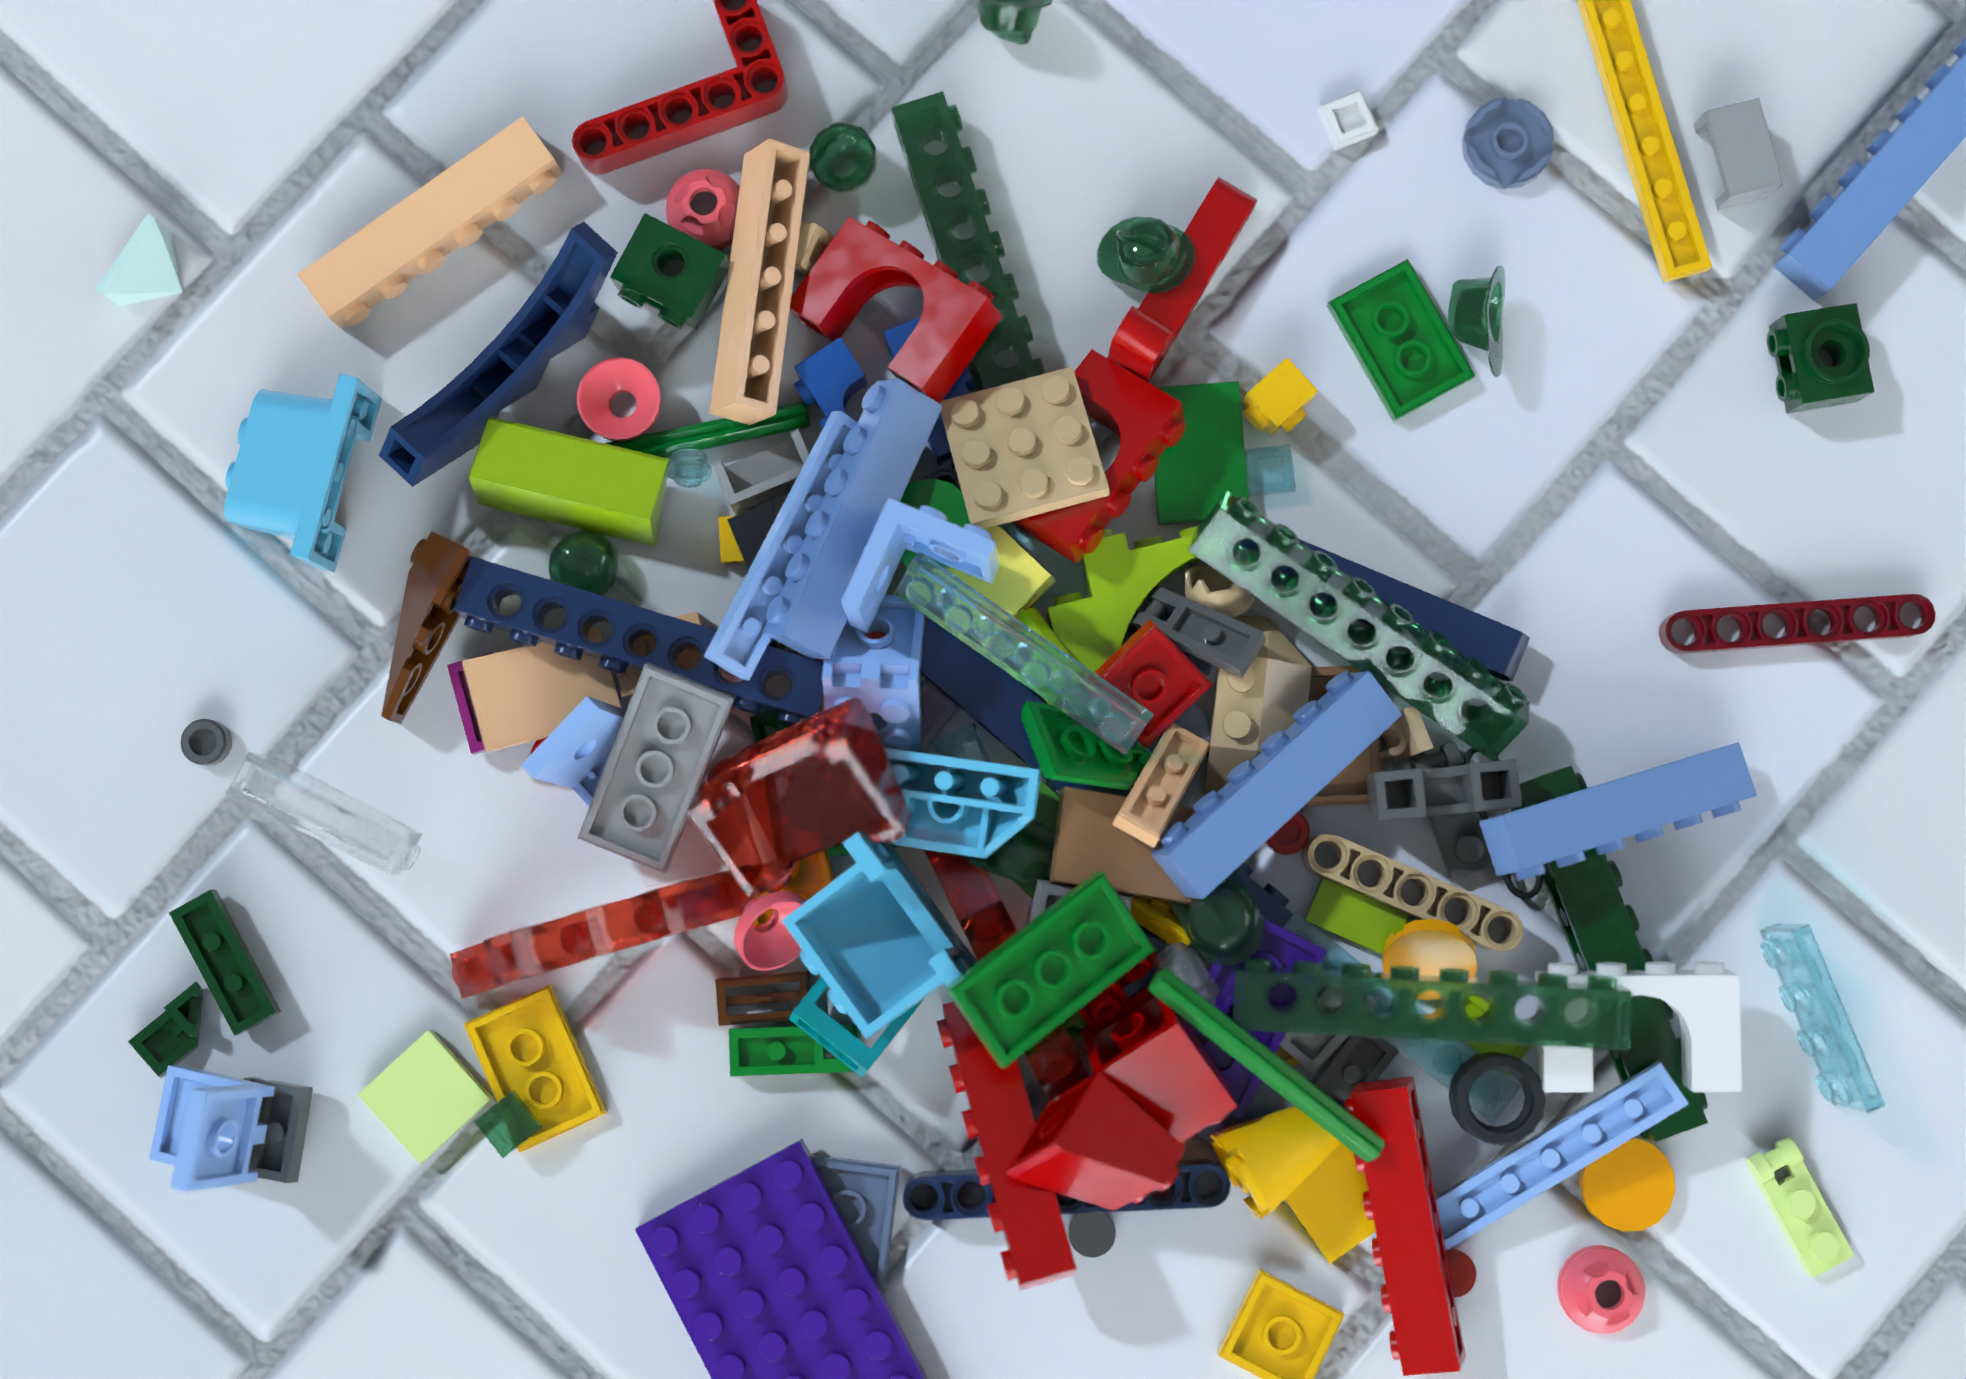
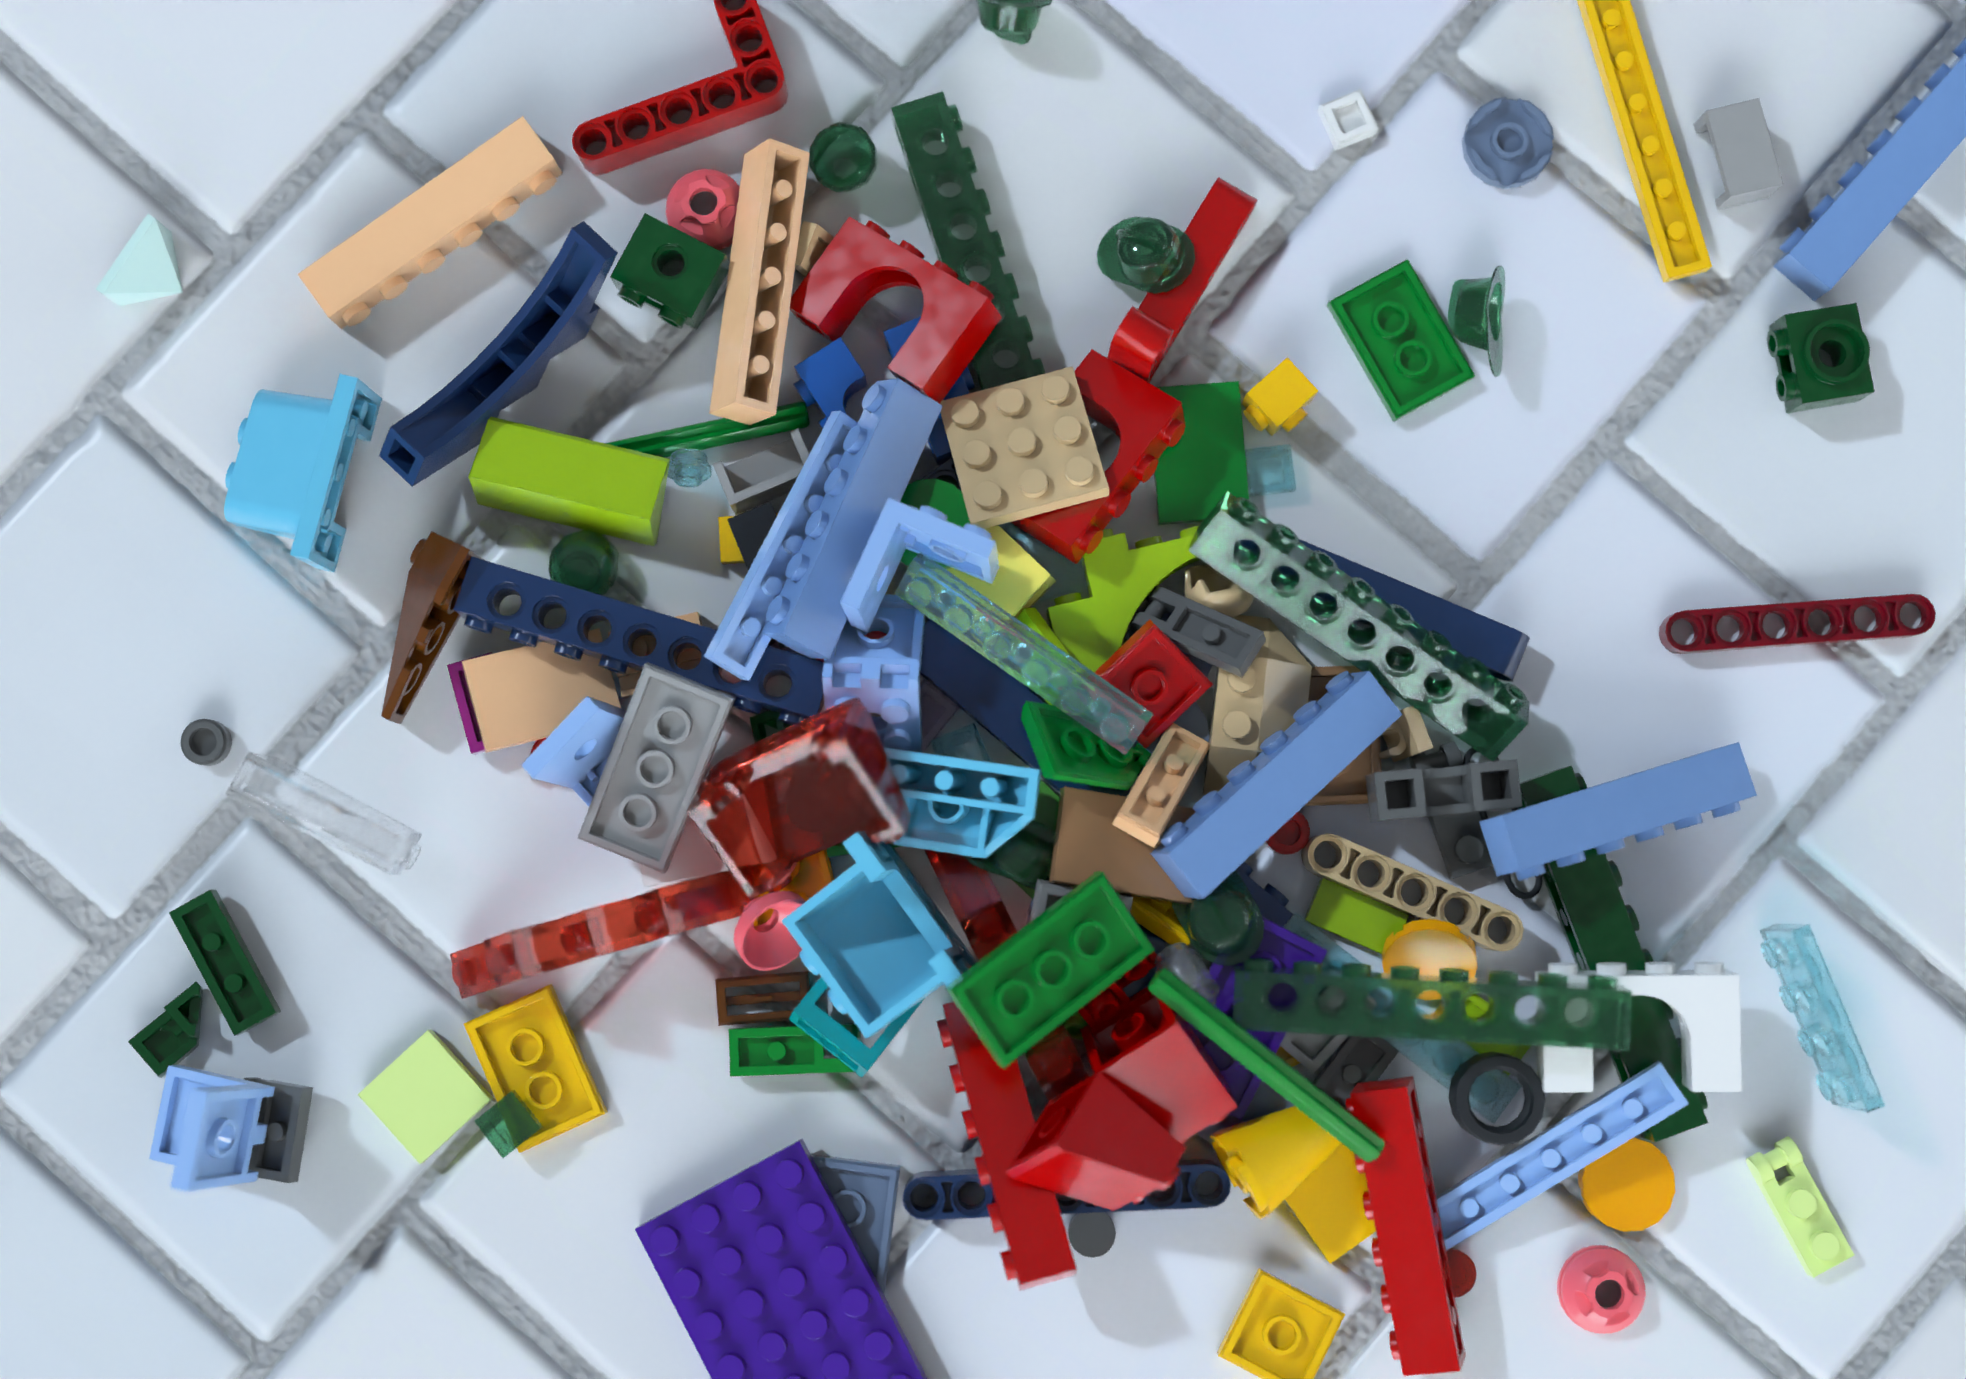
(603, 384): coral piece -> none

